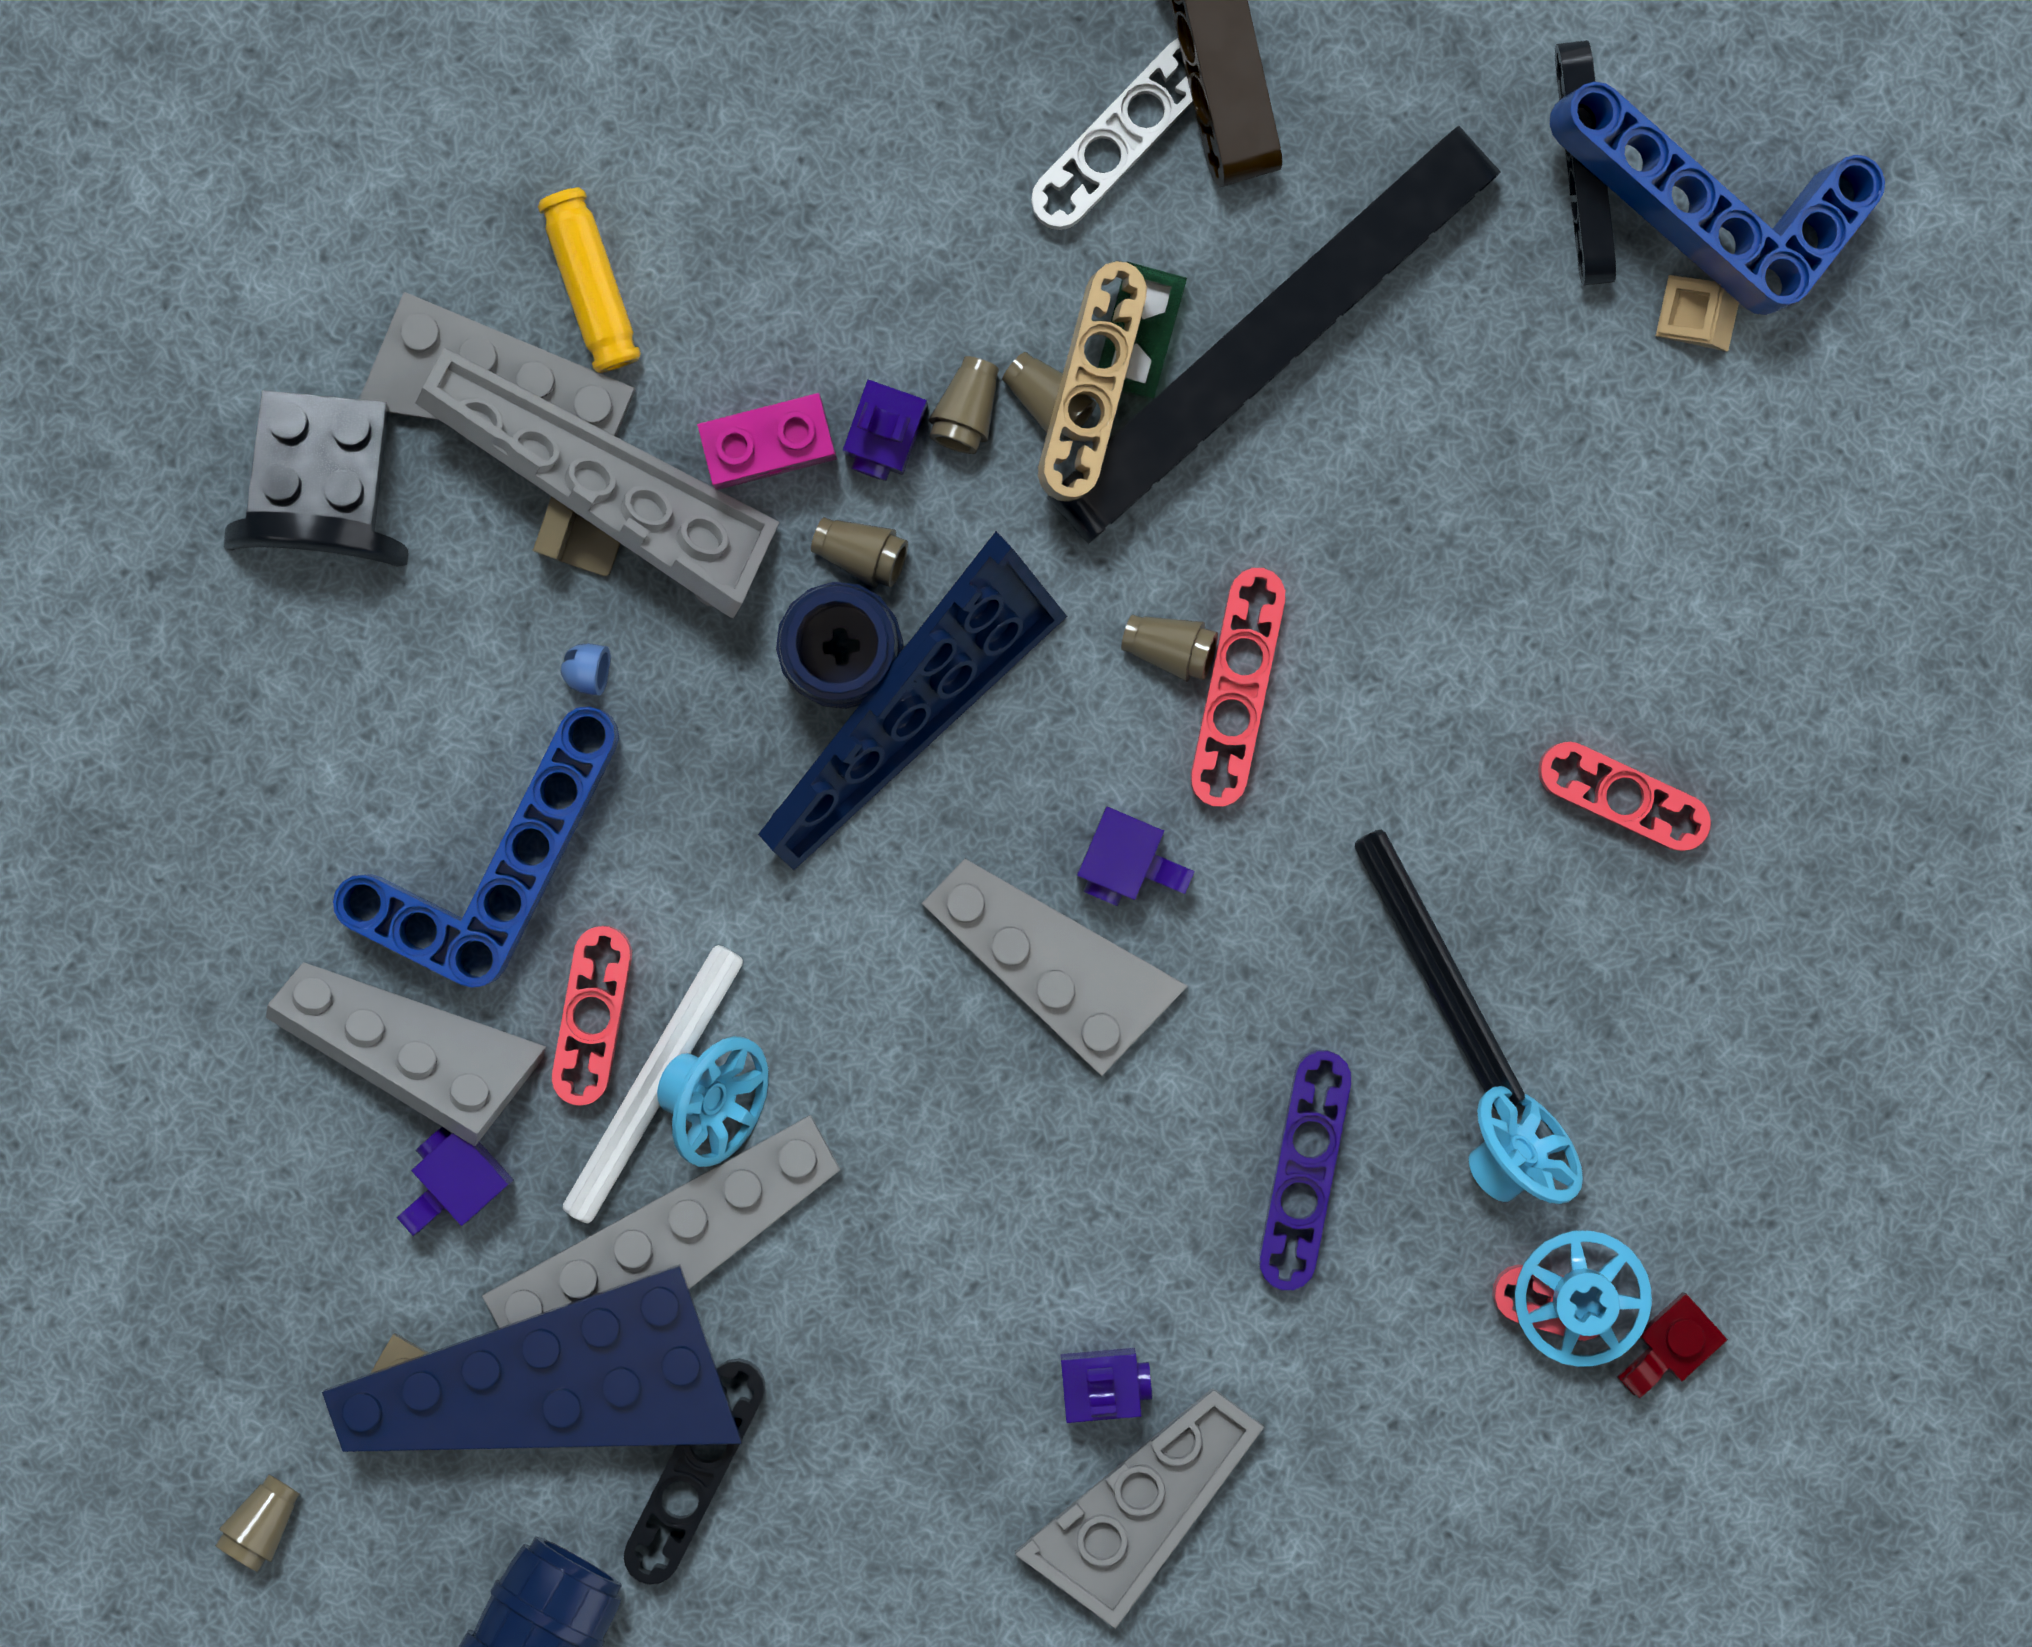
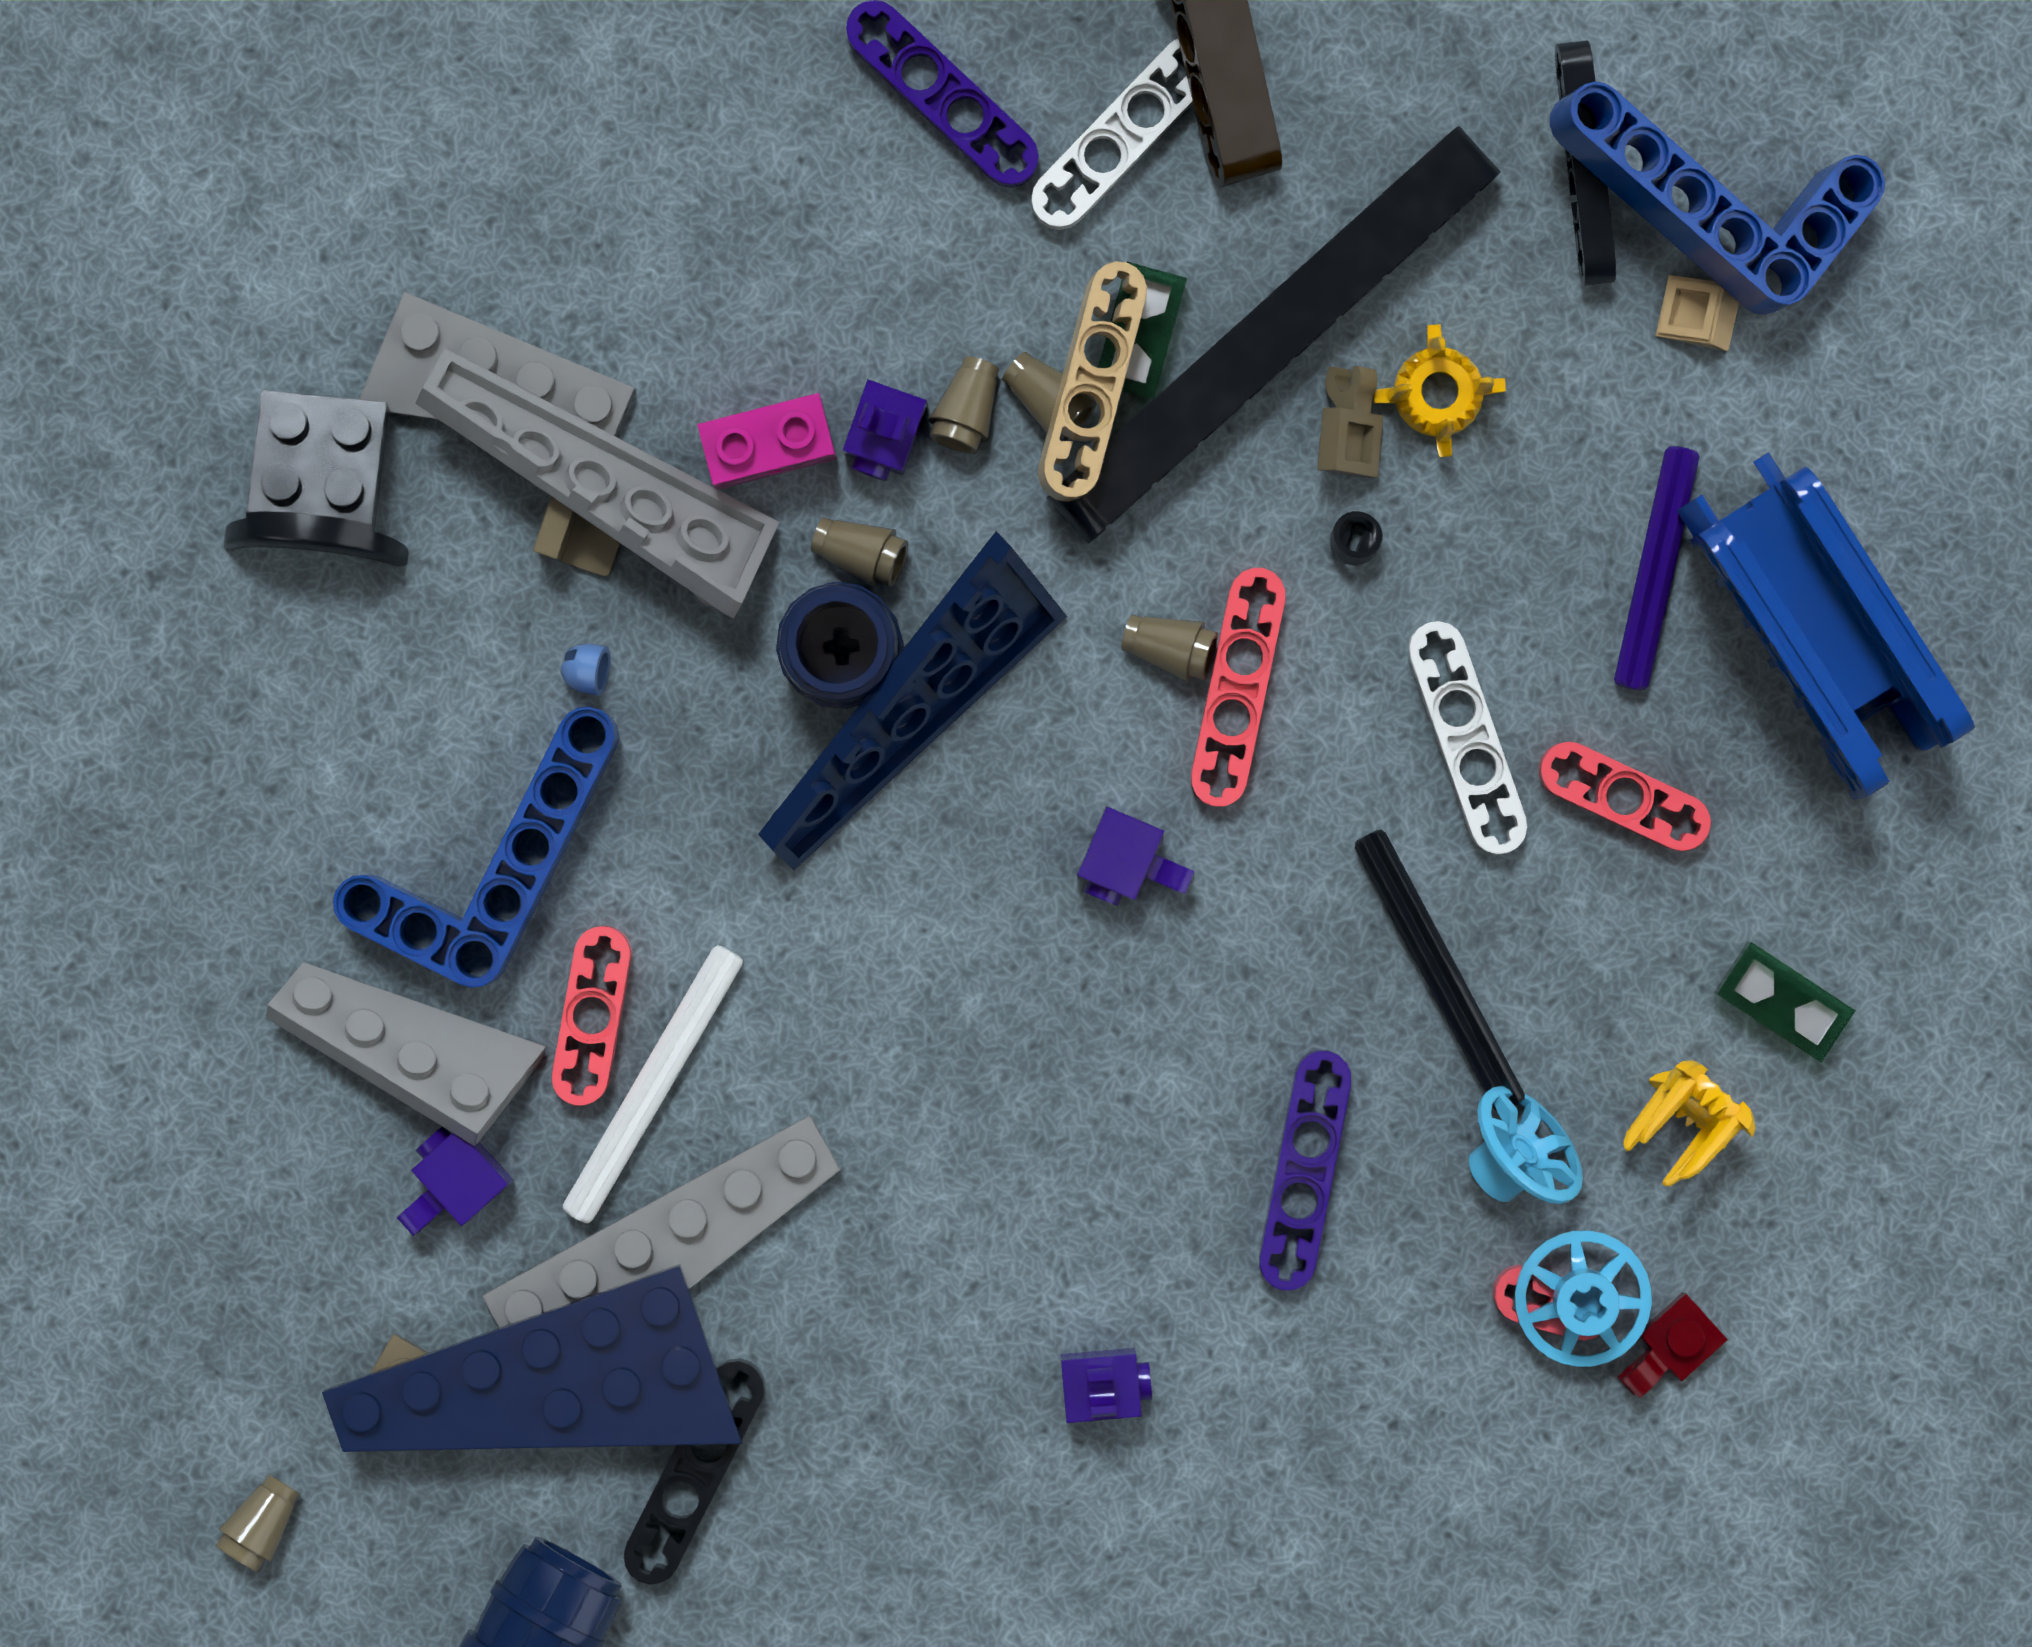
(589, 280): yellow axle -> none
(706, 1094): medium azure wheel -> none
(947, 89): none -> dark purple beam
(1067, 974): light grey wing -> none
(1133, 1518): light grey wing -> none
(1350, 431): none -> dark tan plate
(1369, 542): none -> black hinge
(1430, 420): none -> yellow piece
(1476, 734): none -> white beam
(1656, 568): none -> dark purple axle
(1703, 1102): none -> yellow piece
(1784, 1001): none -> clear green piece
(1827, 621): none -> blue piece

